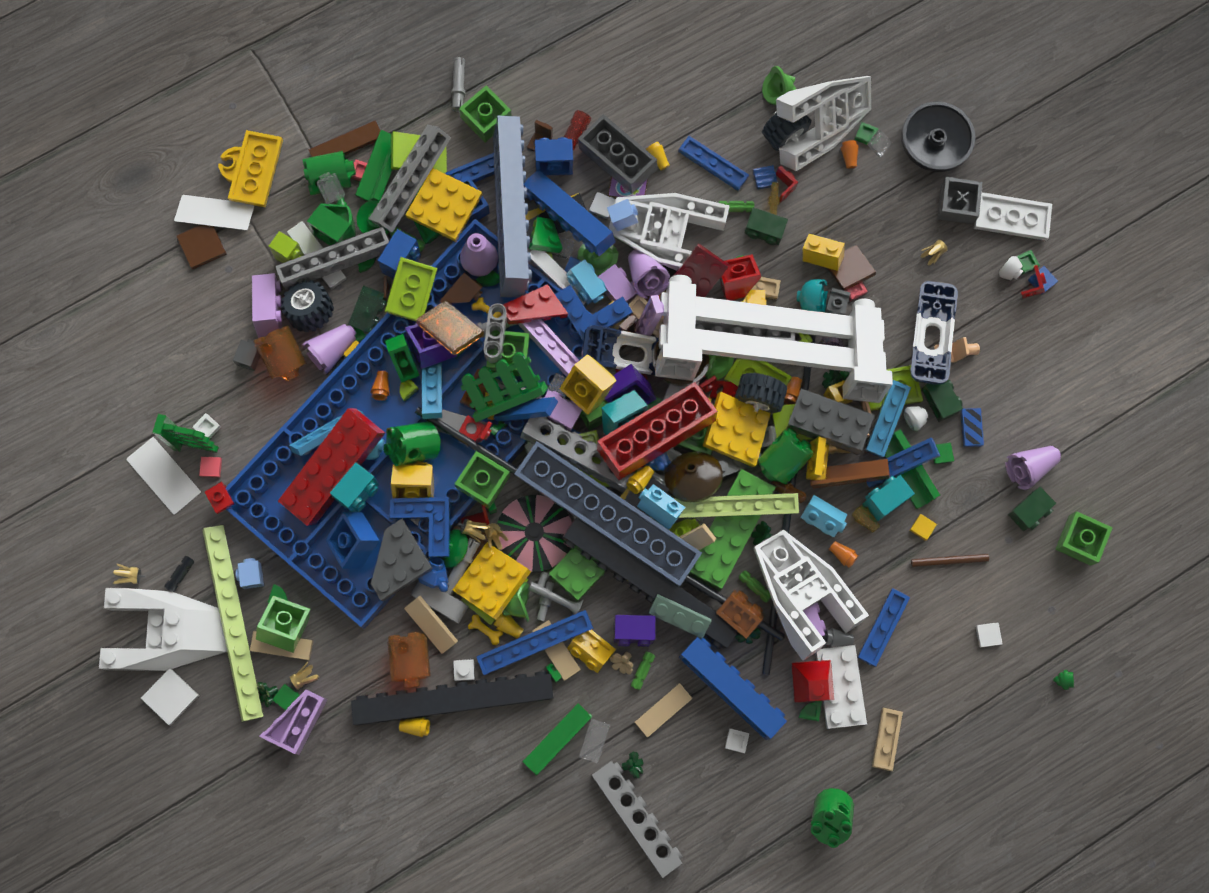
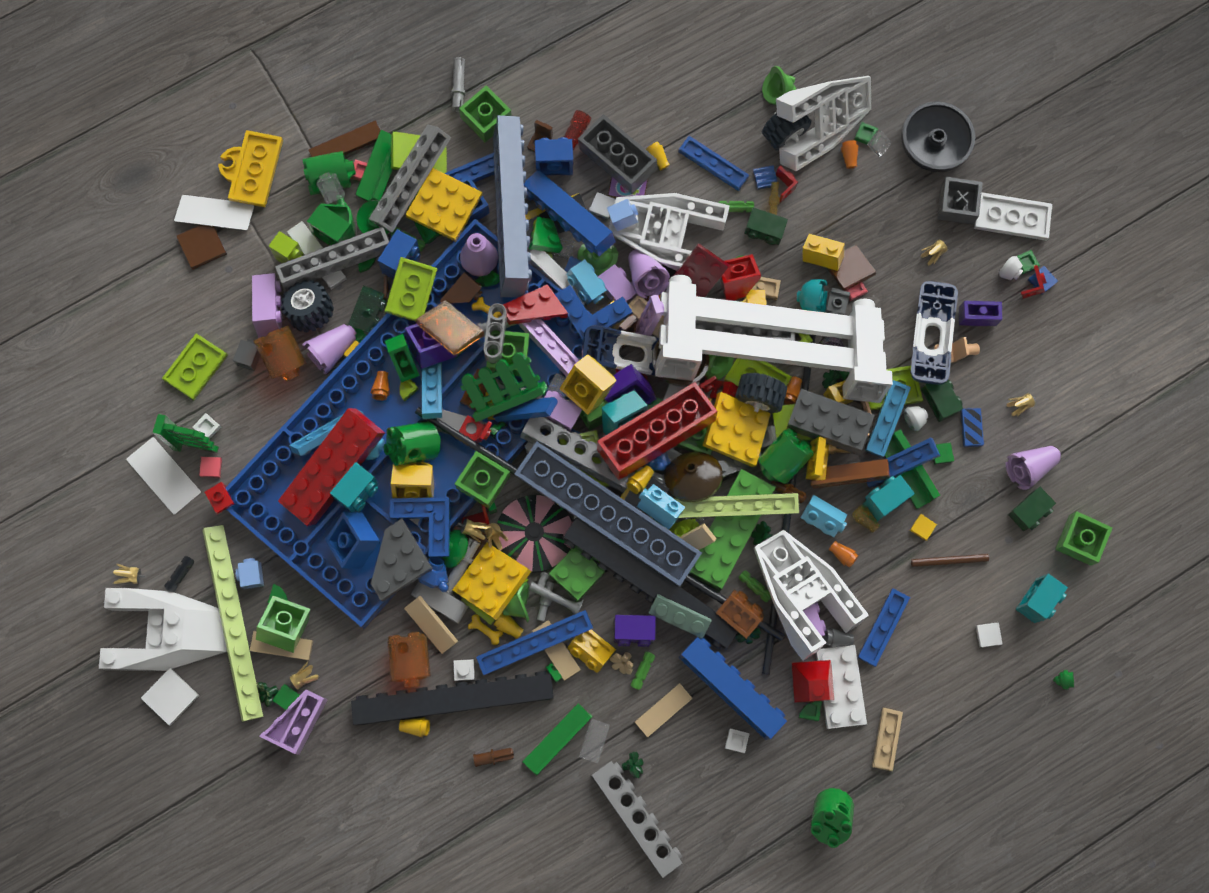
(194, 366): none -> lime tile
(493, 757): none -> reddish brown axle
(980, 313): none -> dark purple brick
(1023, 403): none -> pearl gold piece
(1042, 598): none -> teal brick

